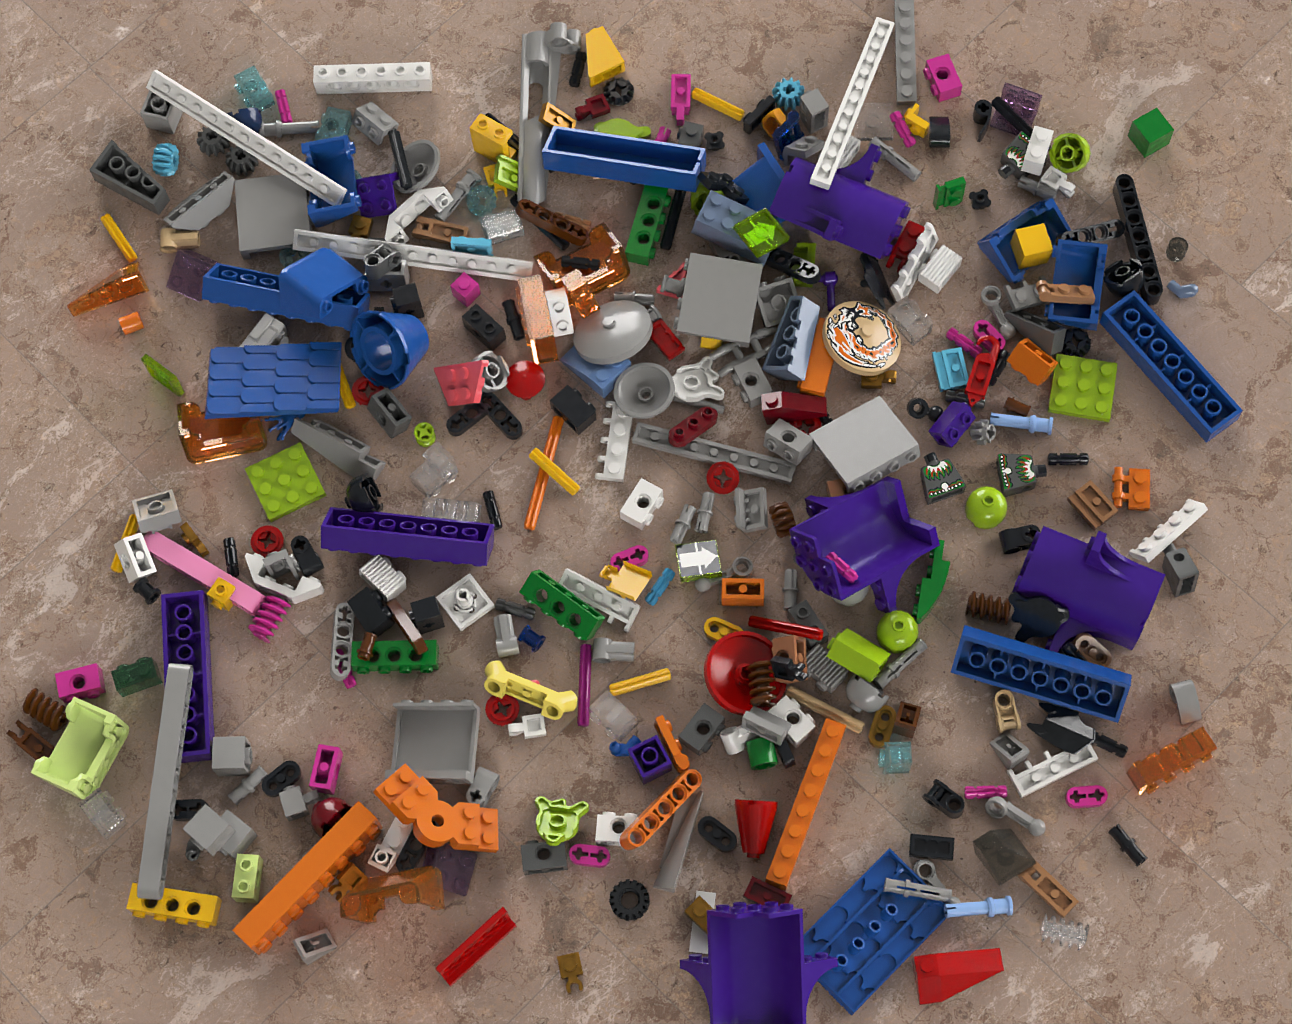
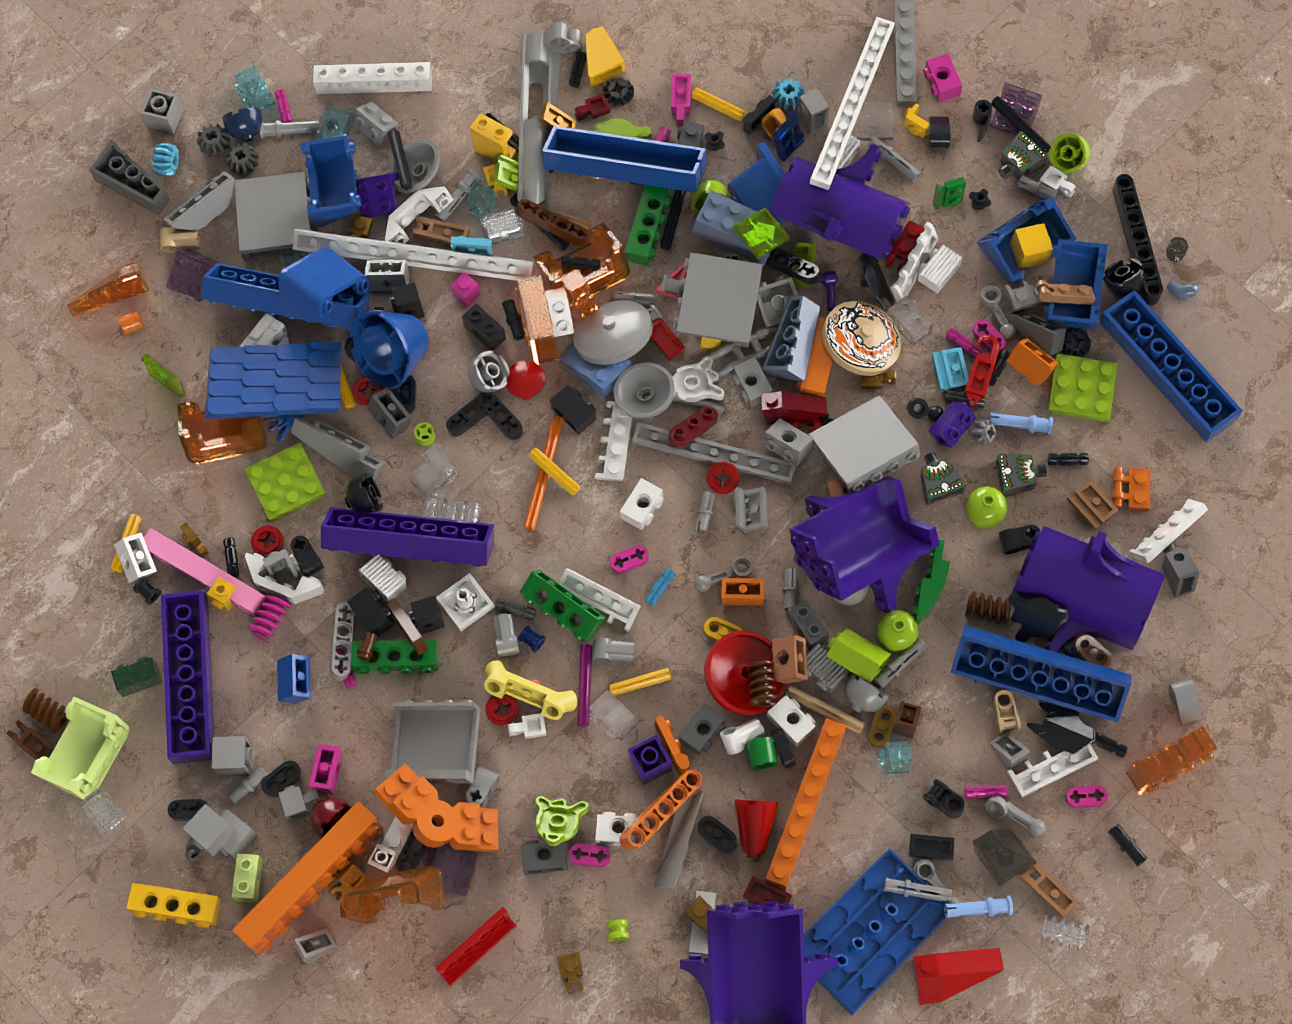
(68, 681): dark pink brick -> none
(118, 237): yellow axle -> none
(156, 511): light grey brick -> none
(165, 782): light grey beam -> none
(246, 138): white plate -> none
(293, 678): none -> blue brick
(380, 261): dark grey piece -> none
(407, 395): none -> black plate
(462, 382): coral wing -> none
(492, 509): black axle -> none
(617, 930): none -> lime wheel
(620, 890): black tyre -> none
(621, 749): blue arm -> none
(628, 581): yellow piece -> none
(682, 524): light grey axle -> none
(698, 560): tile -> none
(724, 183): black plate -> none
(766, 725): light grey panel -> none
(782, 518): reddish brown gear -> none
(785, 627): red axle -> none
(786, 670): black plate -> none
(802, 148): light grey bracket -> none
(843, 568): dark pink axle -> none
(902, 129): dark pink axle -> none
(1016, 407): reddish brown pin -> none
(1037, 150): white brick -> none
(1090, 235): black beam -> none
(1150, 132): green head -> none

